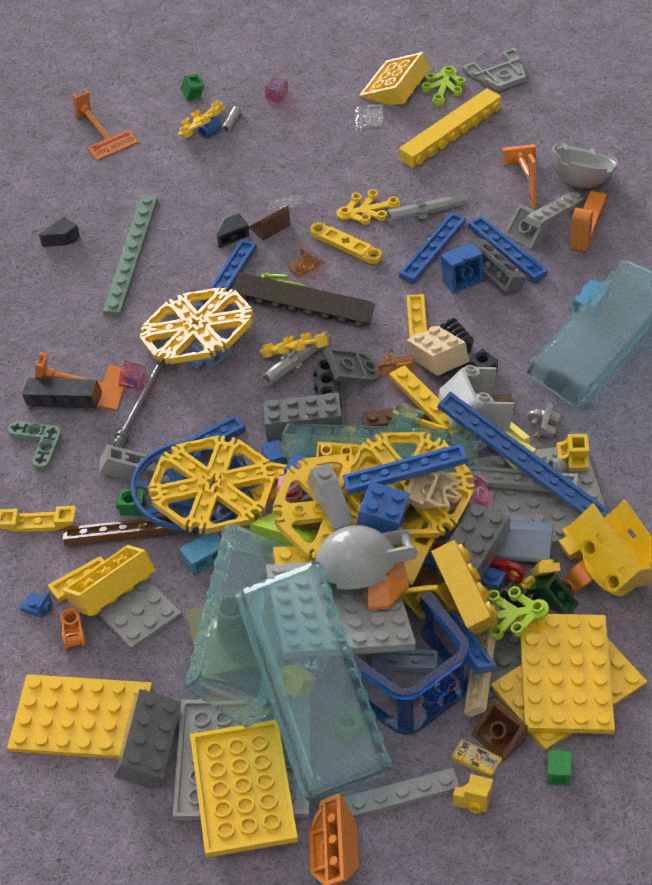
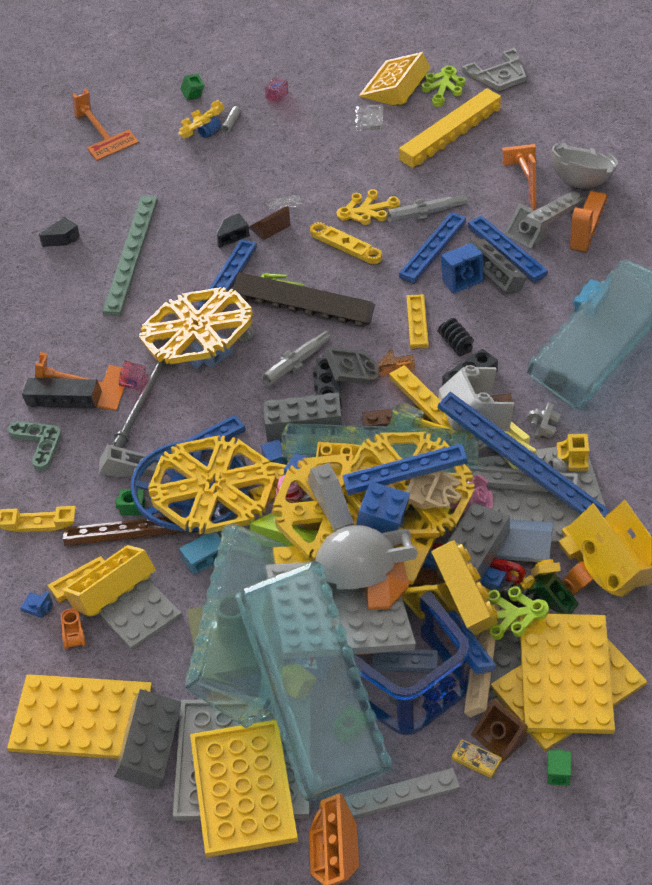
(269, 350): yellow plant -> none
(307, 263): clear orange slope -> none
(438, 350): tan brick -> none
(474, 795): yellow brick -> none

